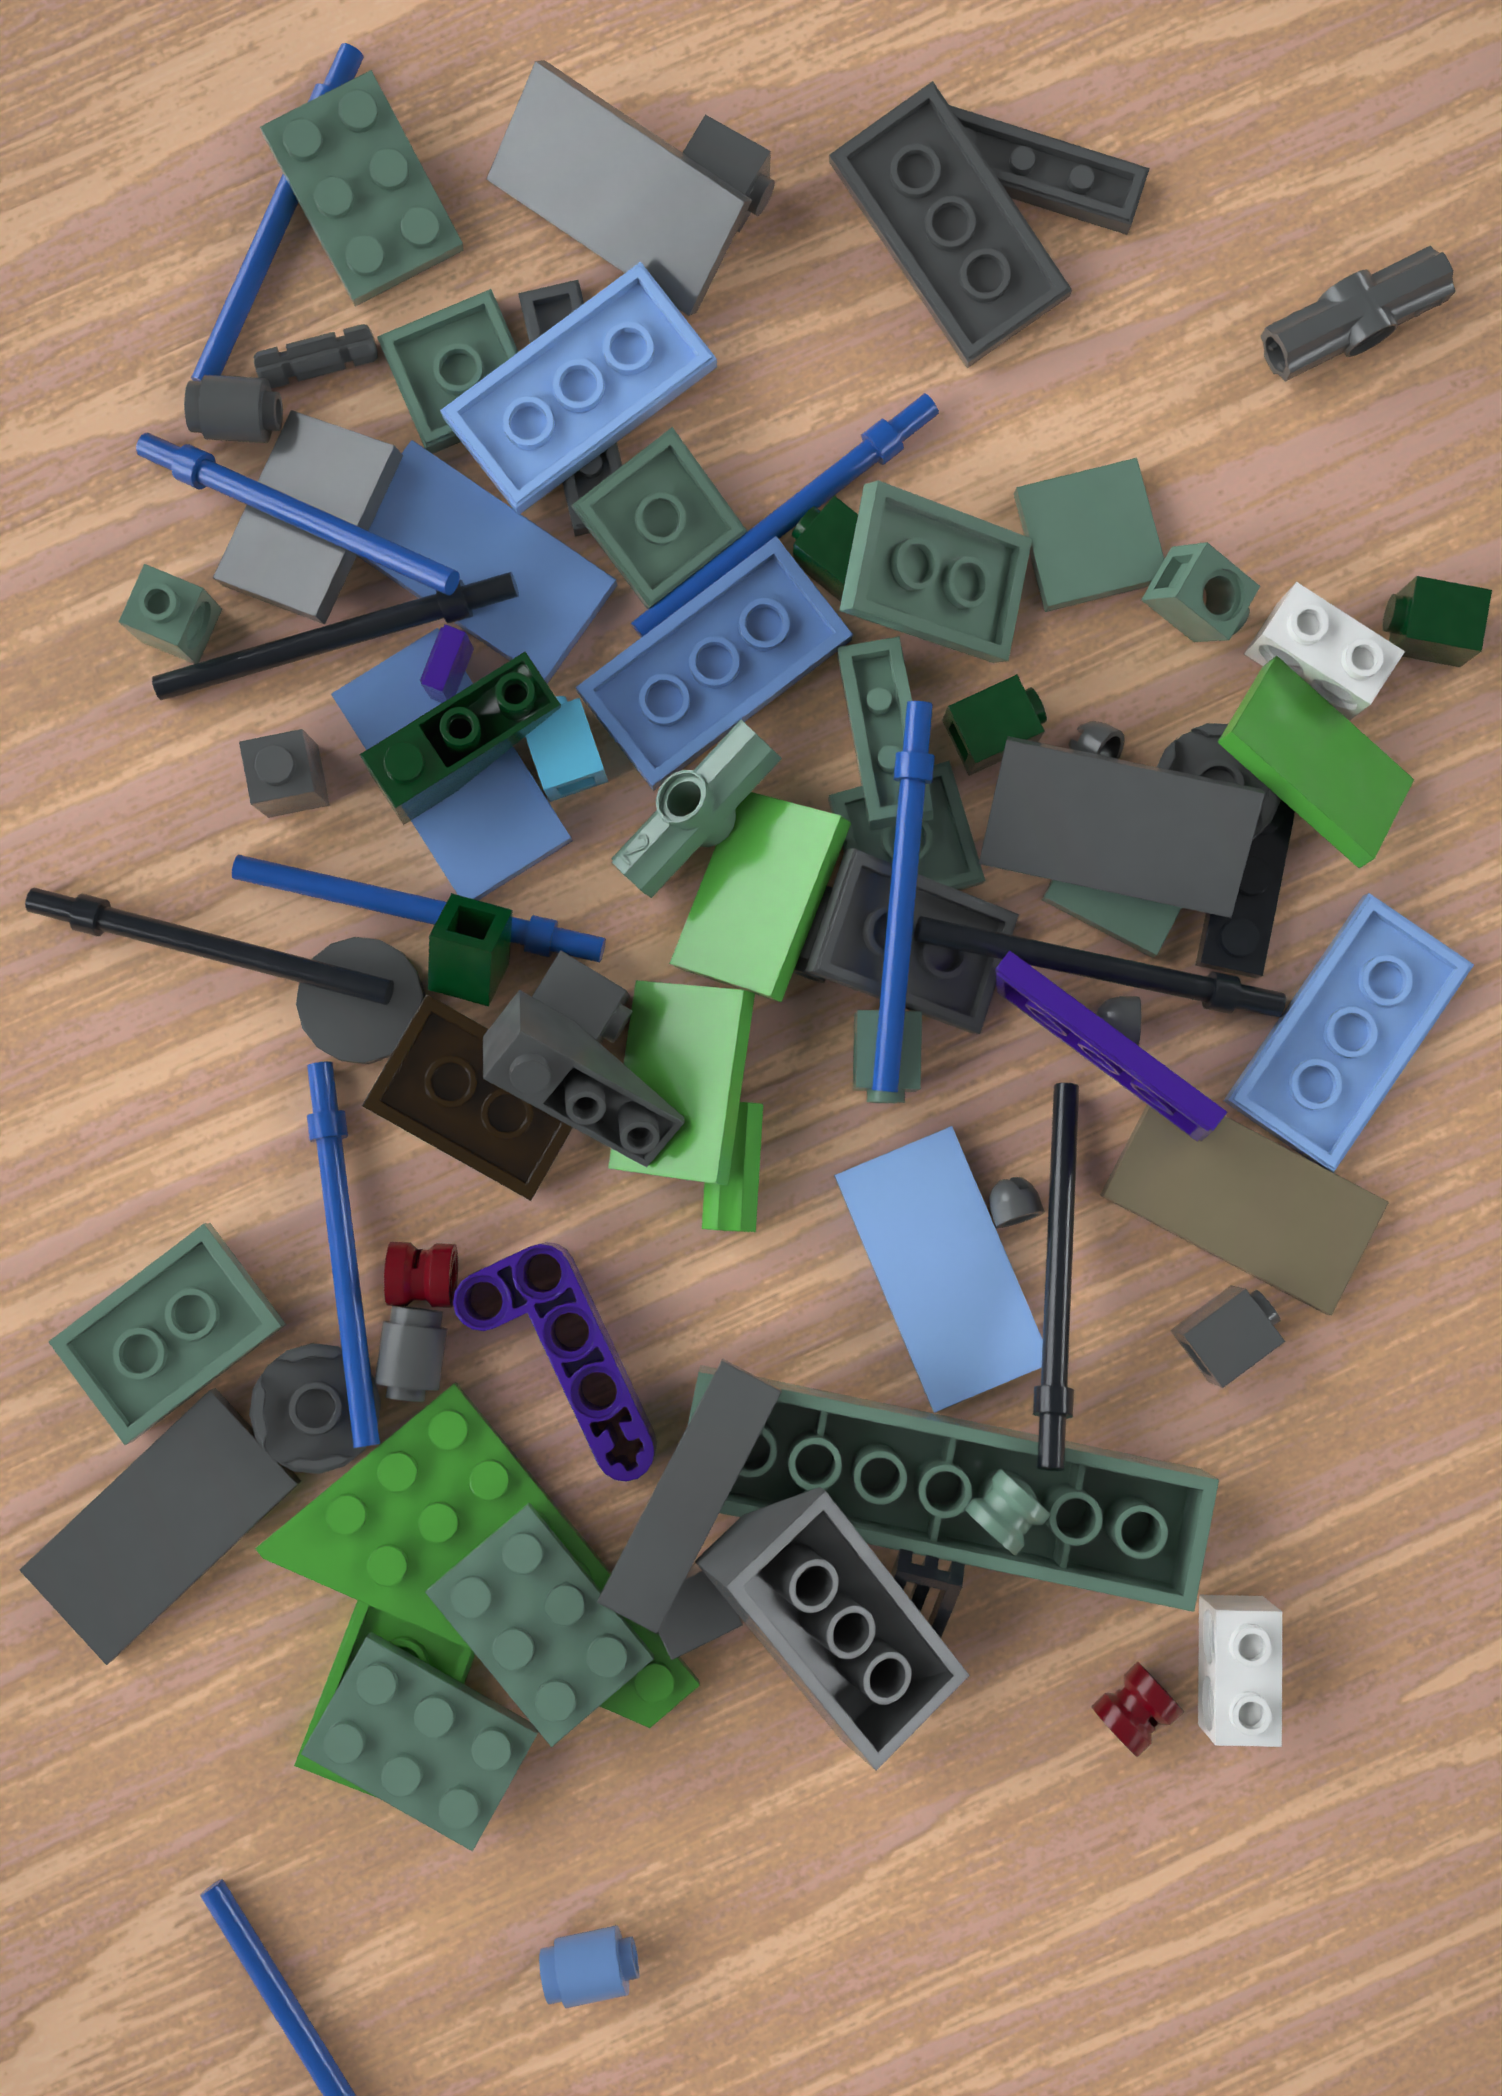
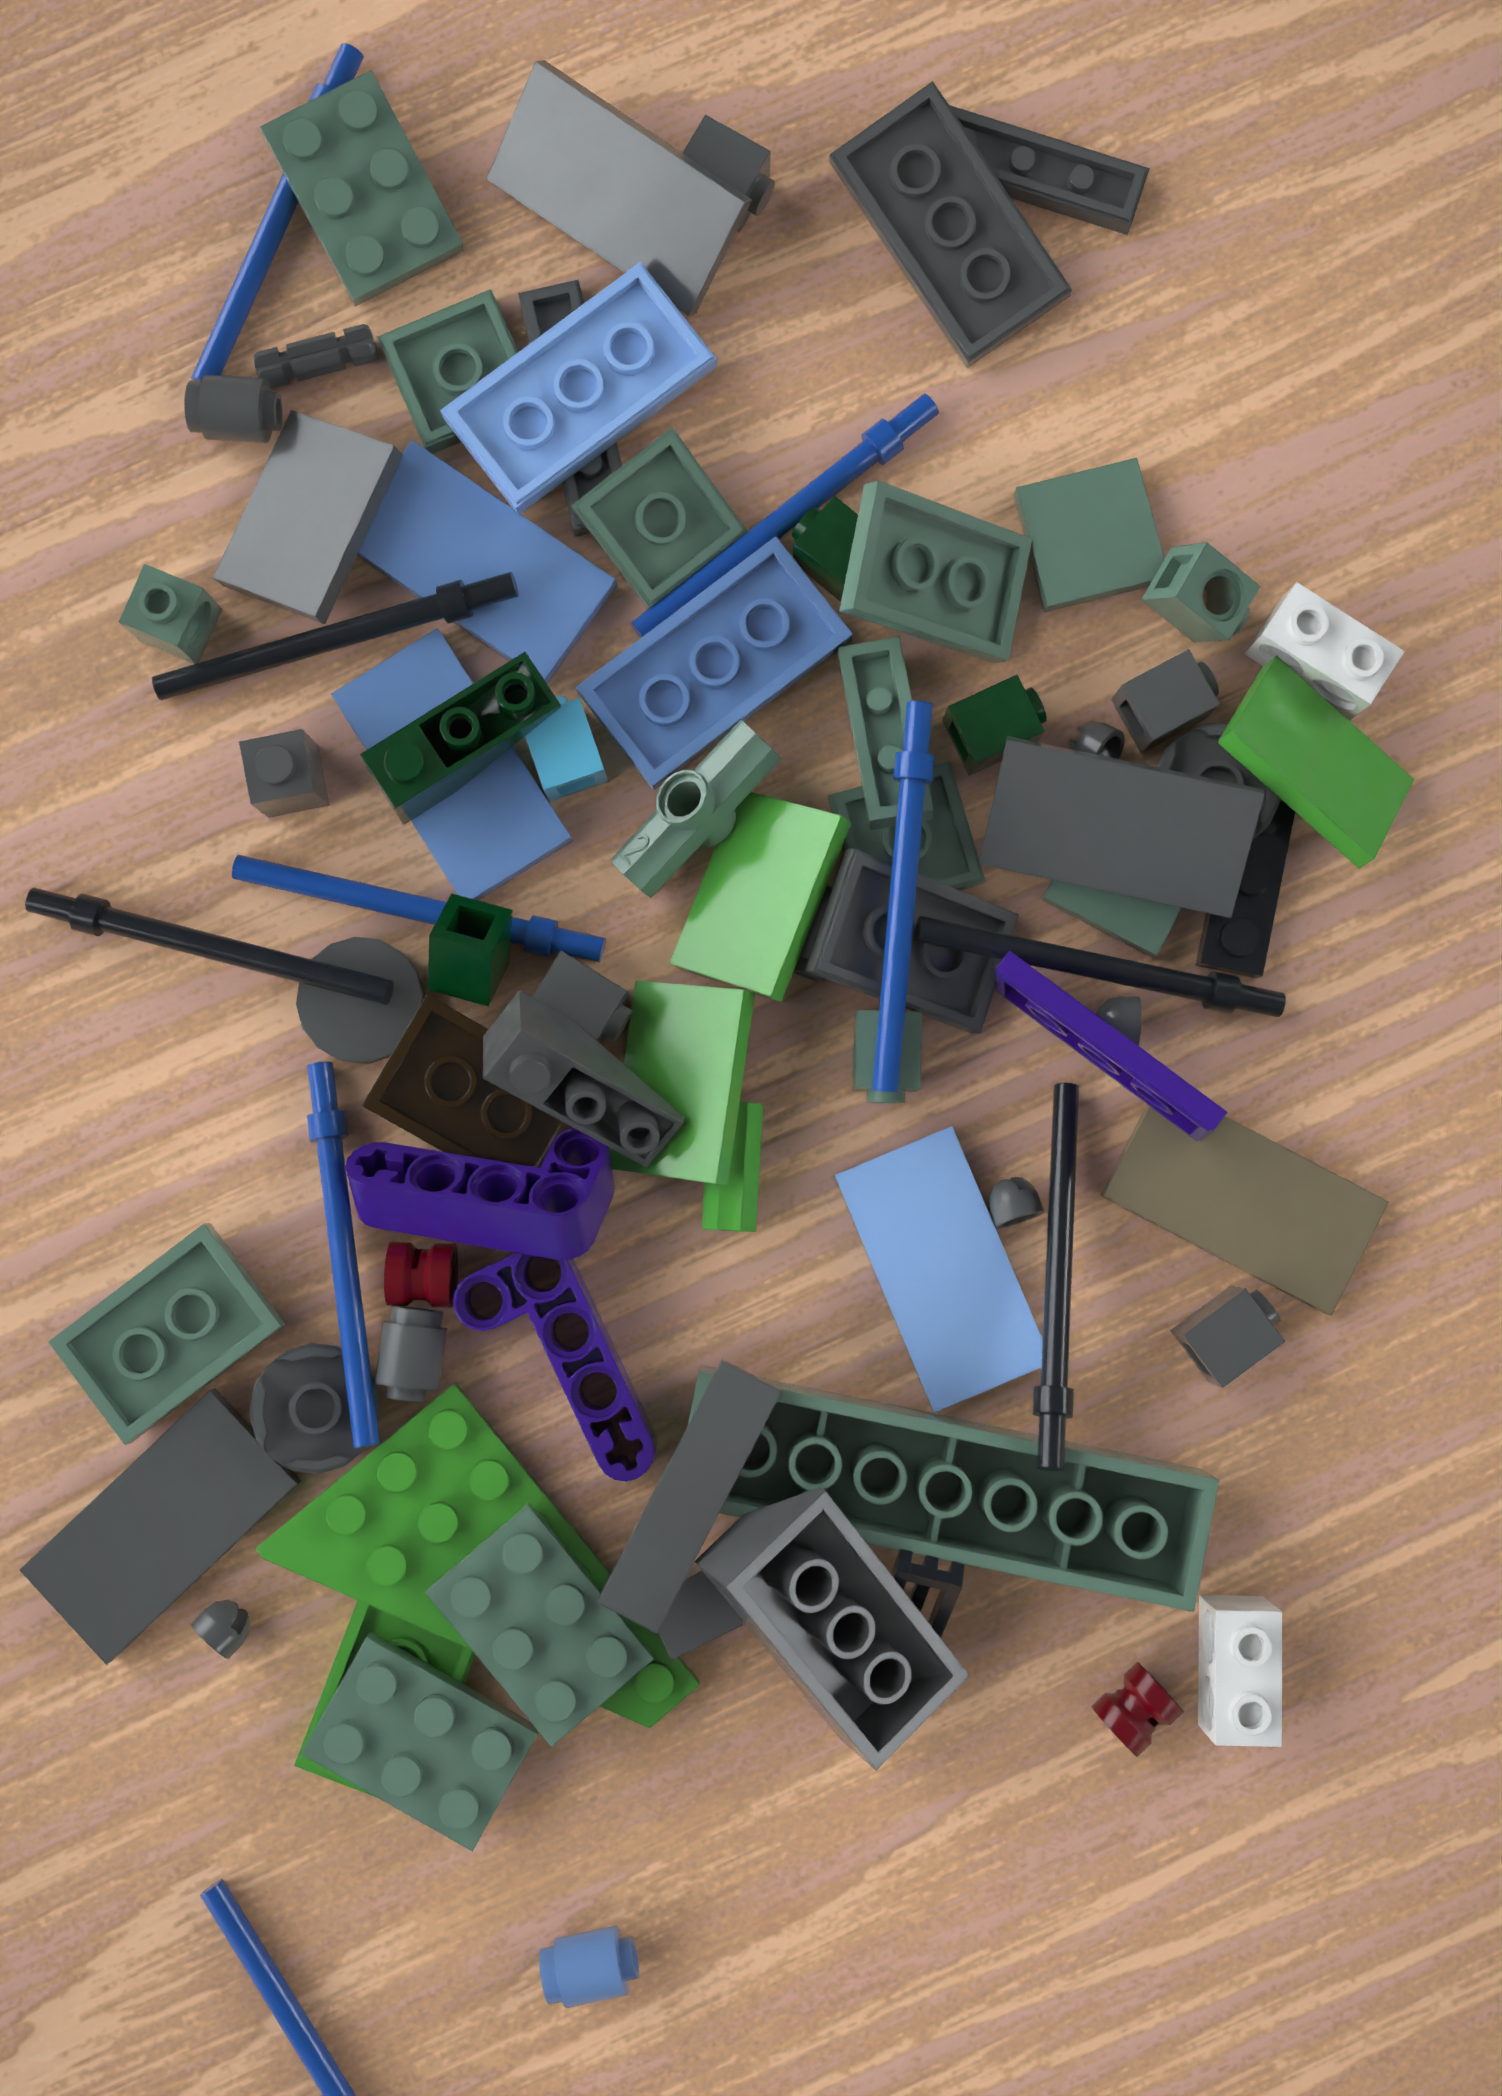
(200, 471): blue bar -> none
(223, 1627): none -> dark grey hinge
(446, 663): dark purple tile -> none
(488, 1201): none -> dark purple beam
(1007, 1512): sand green wheel -> none
(1166, 700): none -> dark grey brick
(1348, 1033): light blue tile -> none
(1358, 313): dark grey piece -> none
(1438, 620): dark green brick -> none

